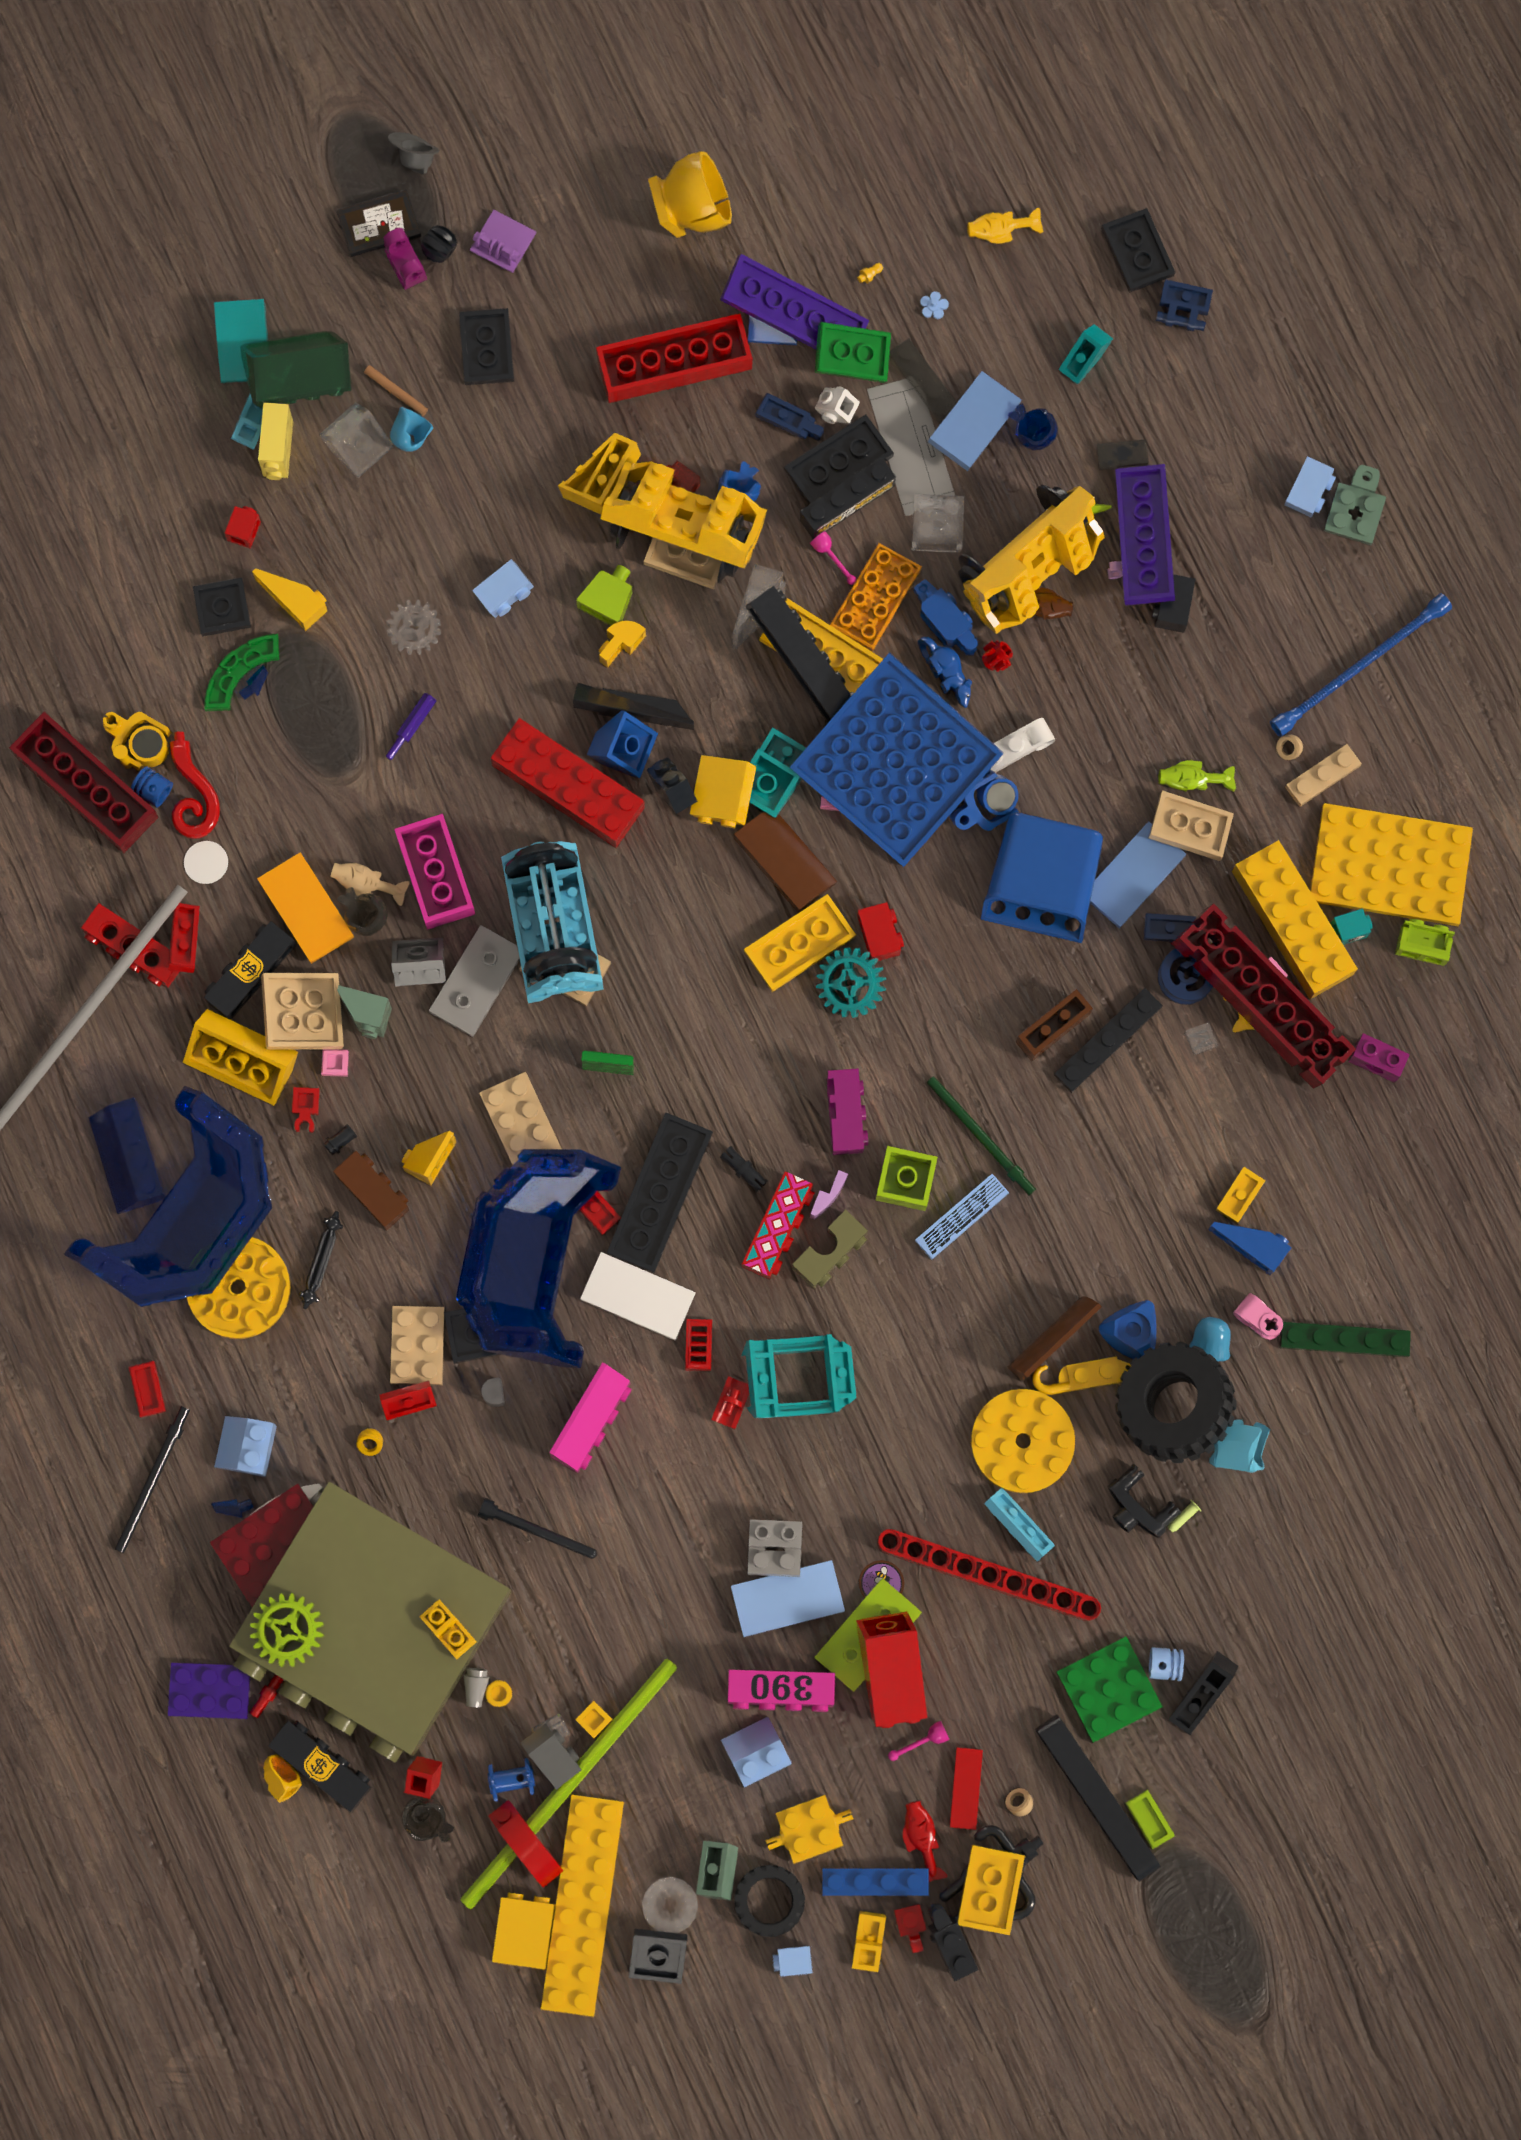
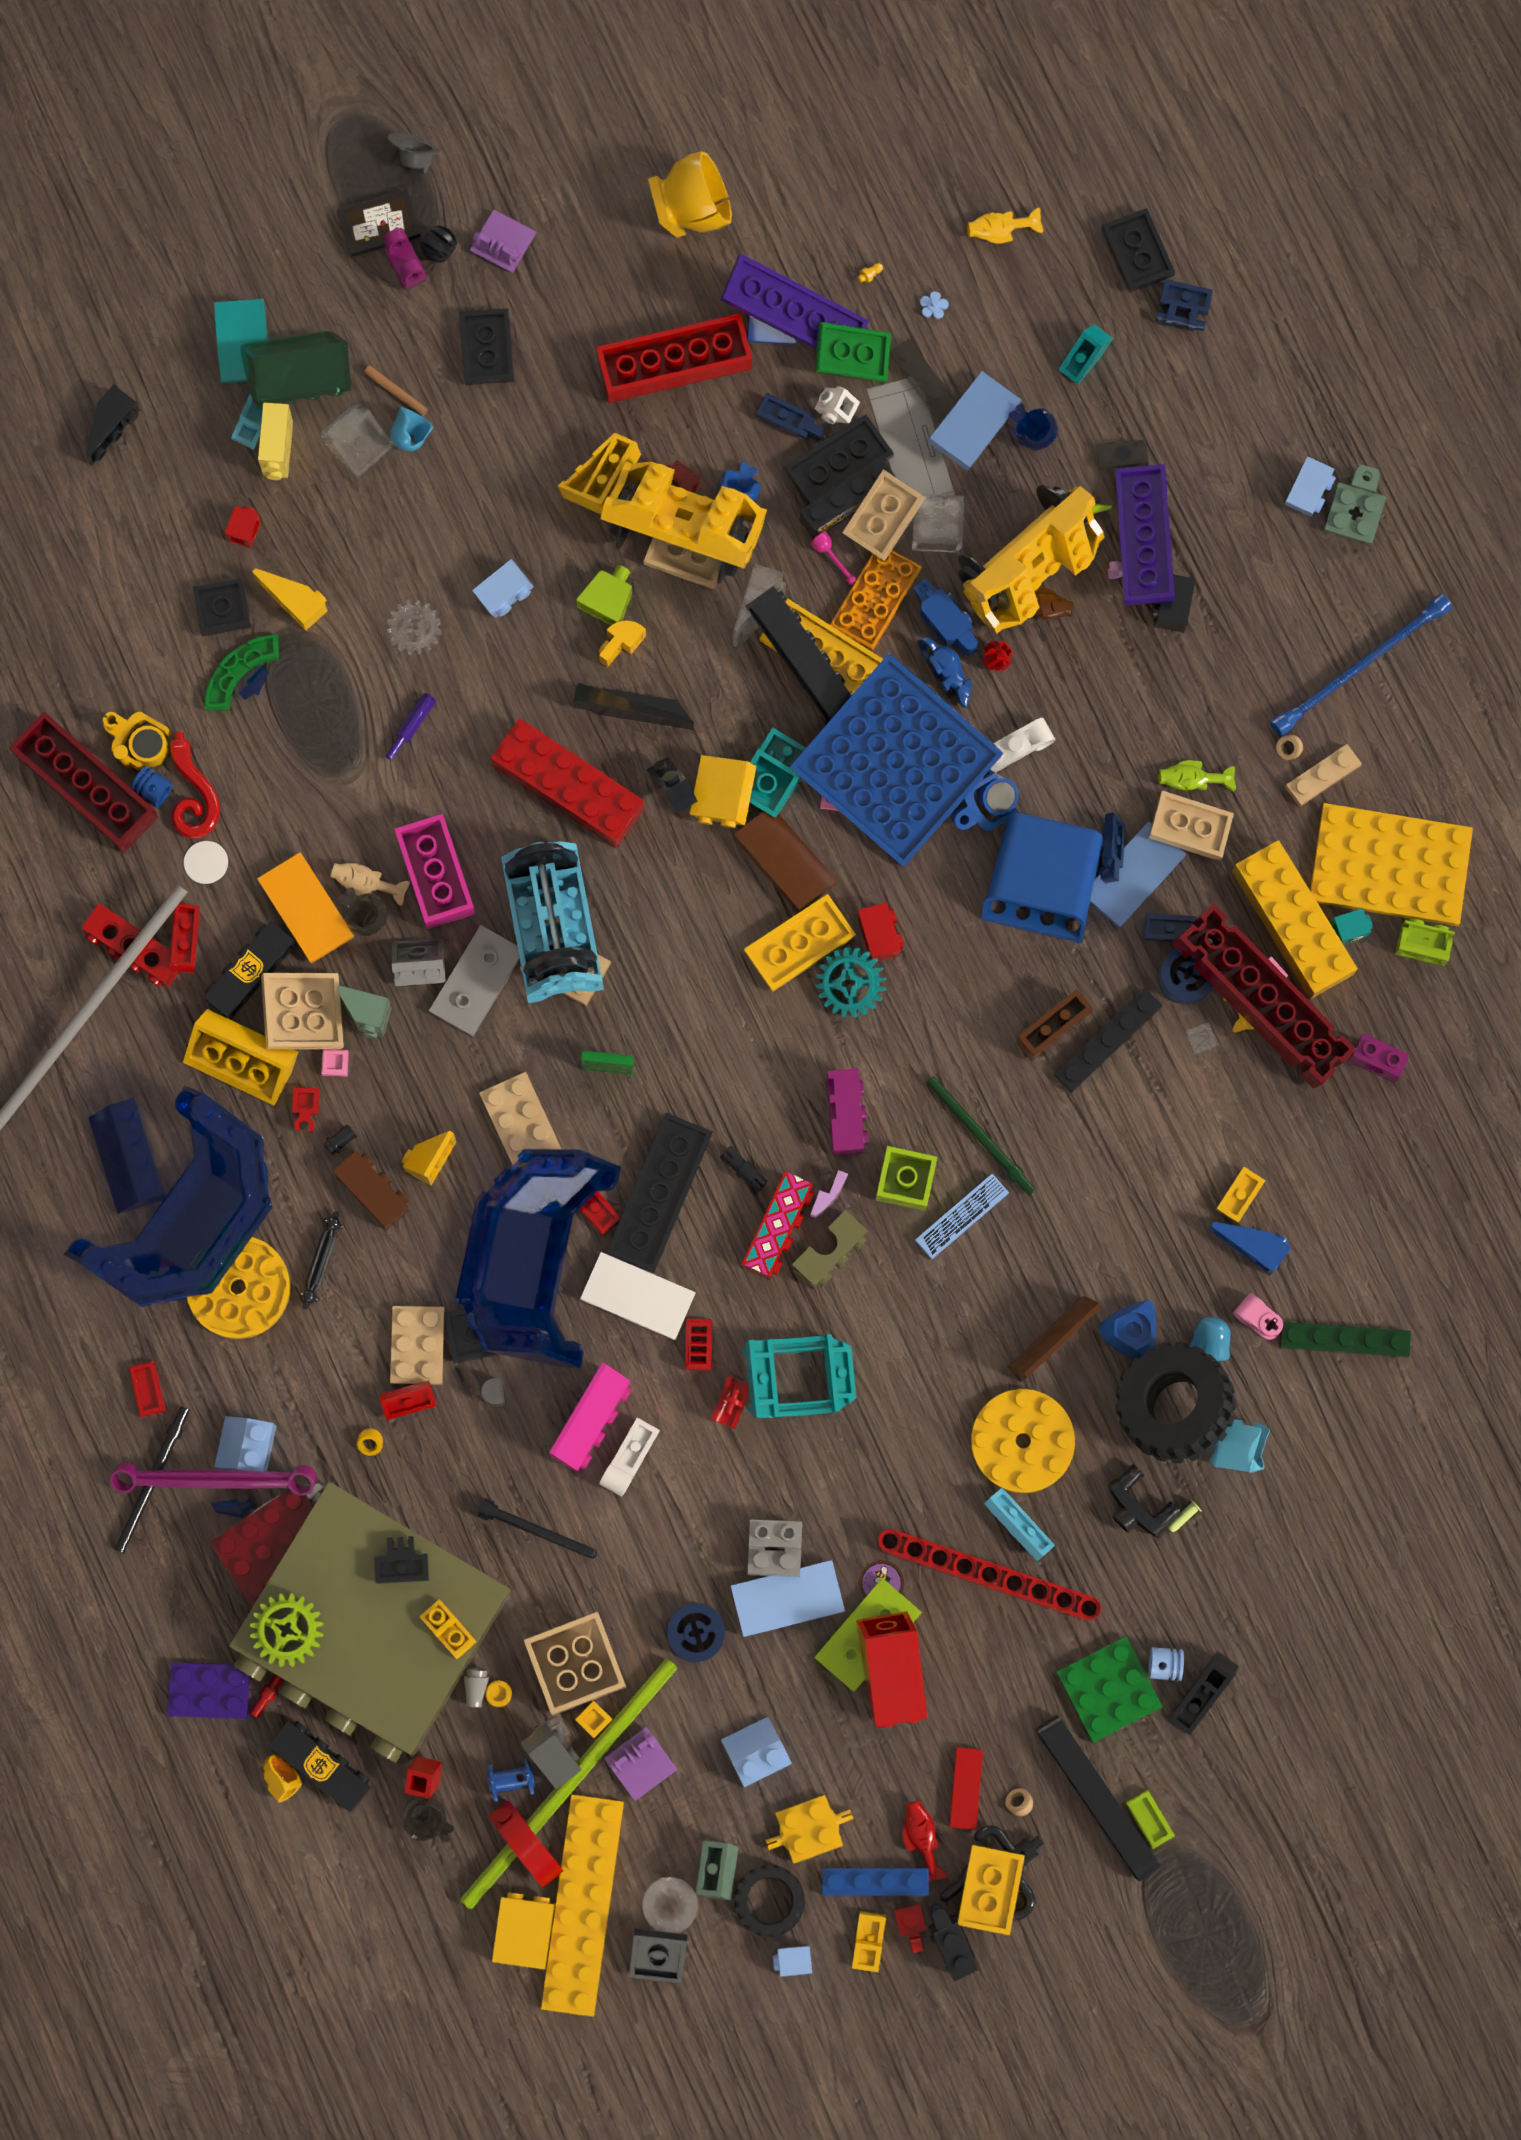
(112, 415): none -> black slope
(213, 1479): none -> magenta piece
(401, 1564): none -> black hinge
(574, 1663): none -> tan slope
(623, 744): blue slope -> none
(629, 1457): none -> white plate
(640, 1764): none -> medium lavender hinge
(716, 1626): none -> dark blue wheel
(781, 1689): dark pink brick -> none
(884, 515): none -> tan plate
(936, 1734): dark pink hinge -> none
(1083, 1376): yellow plate -> none
(1112, 848): none -> dark blue hinge

